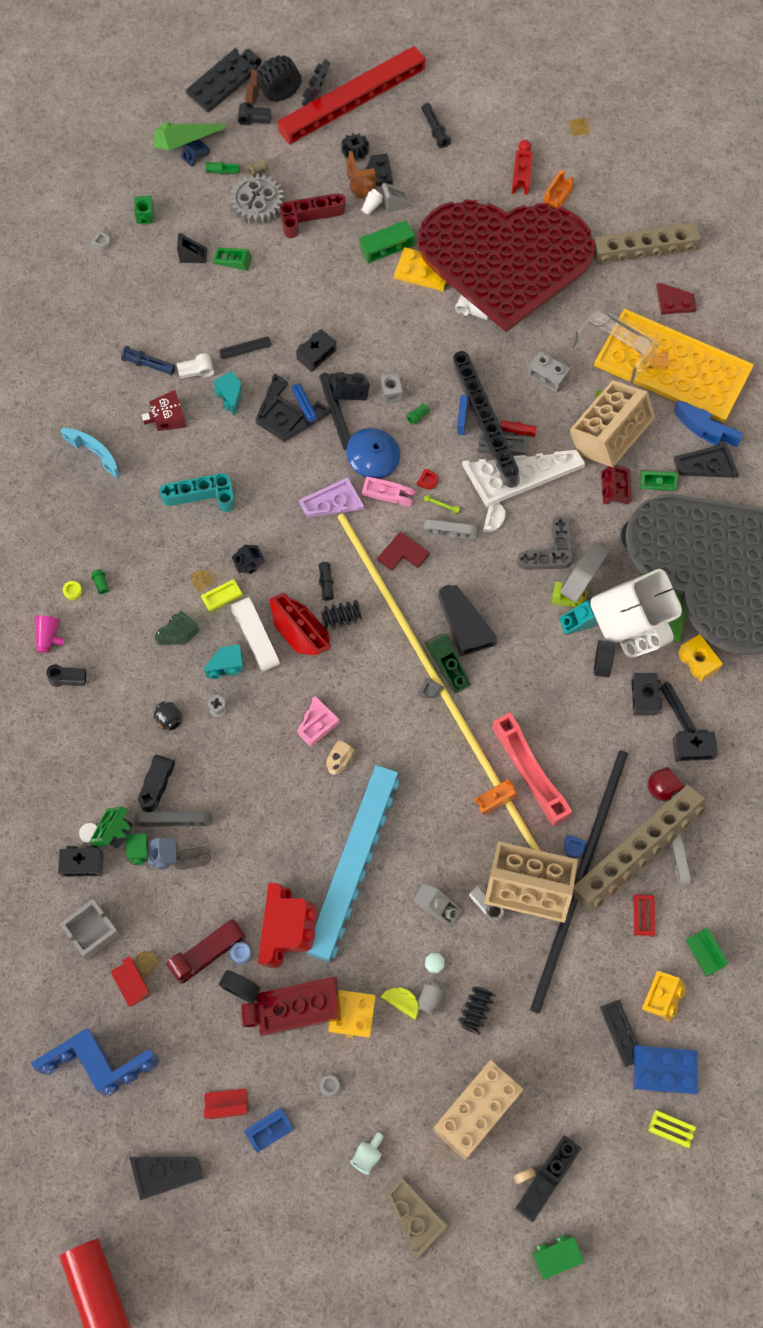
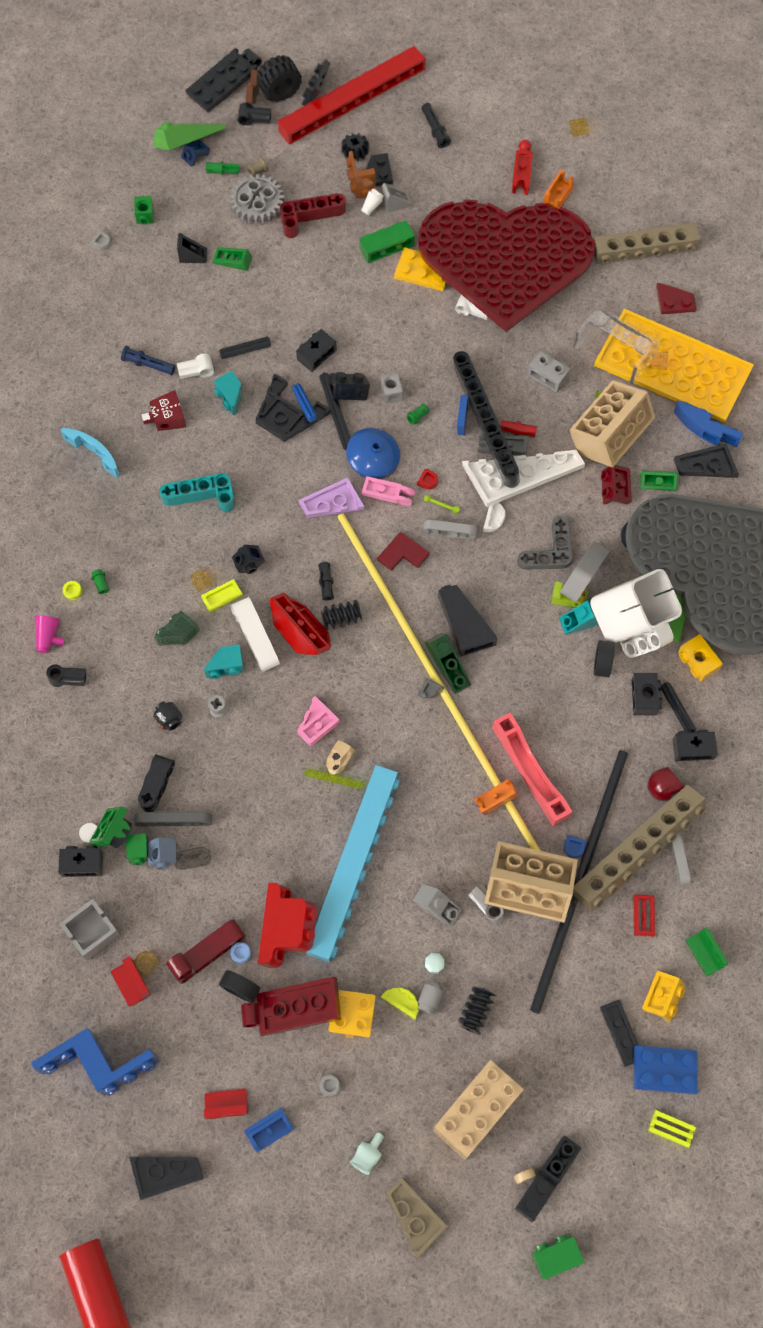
(333, 778): none -> clear neon green bar

